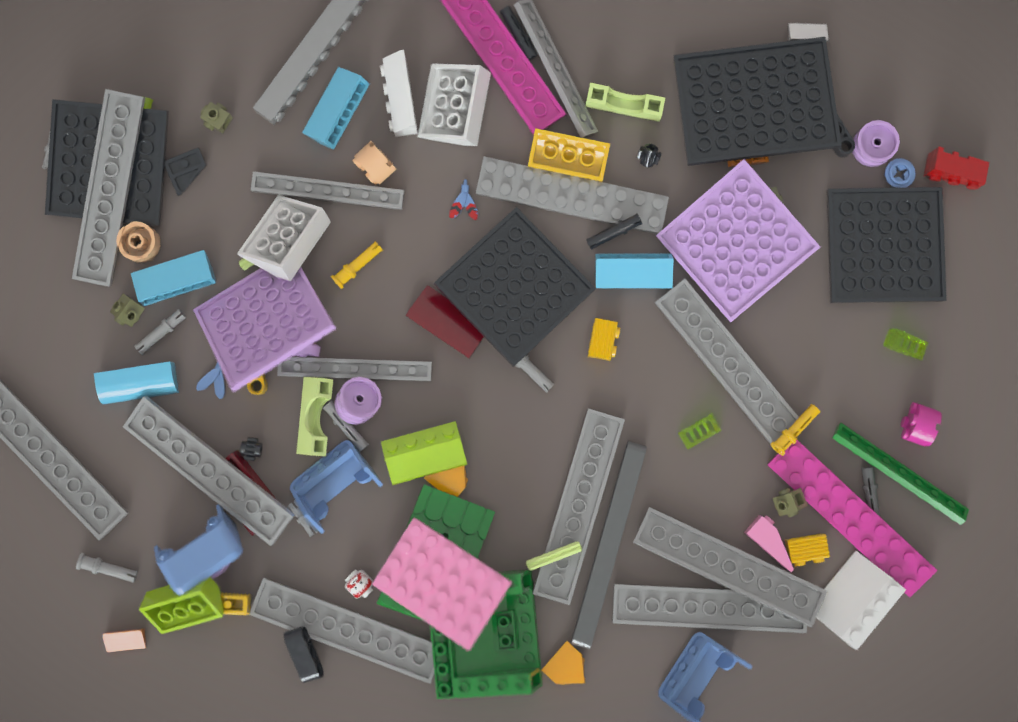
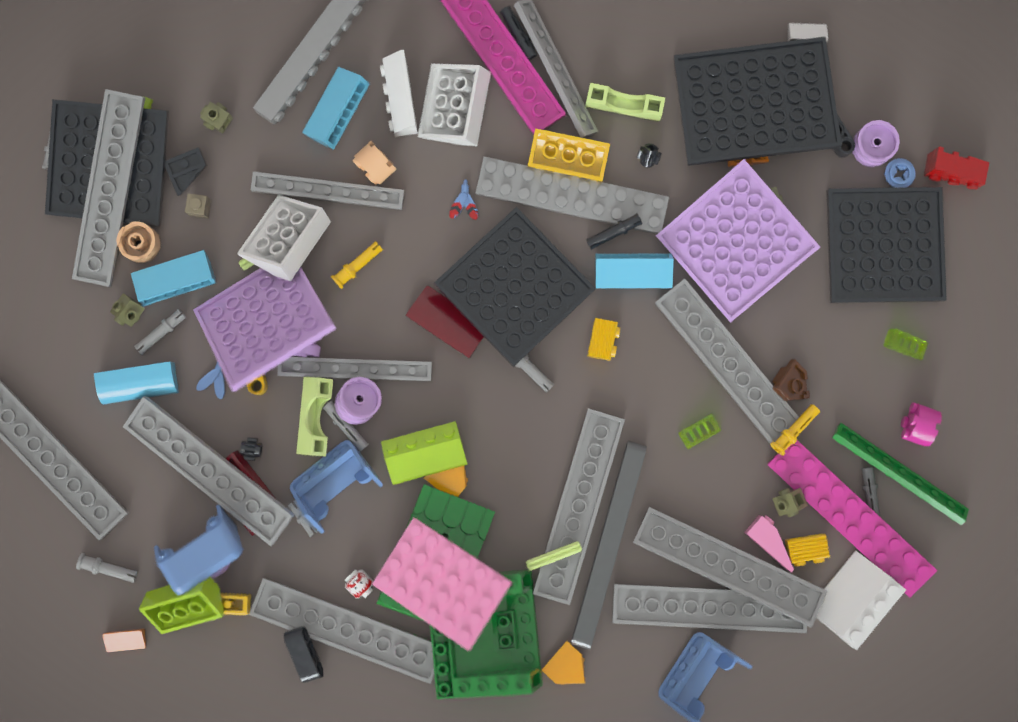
(198, 206): none -> dark tan brick
(791, 382): none -> reddish brown plate

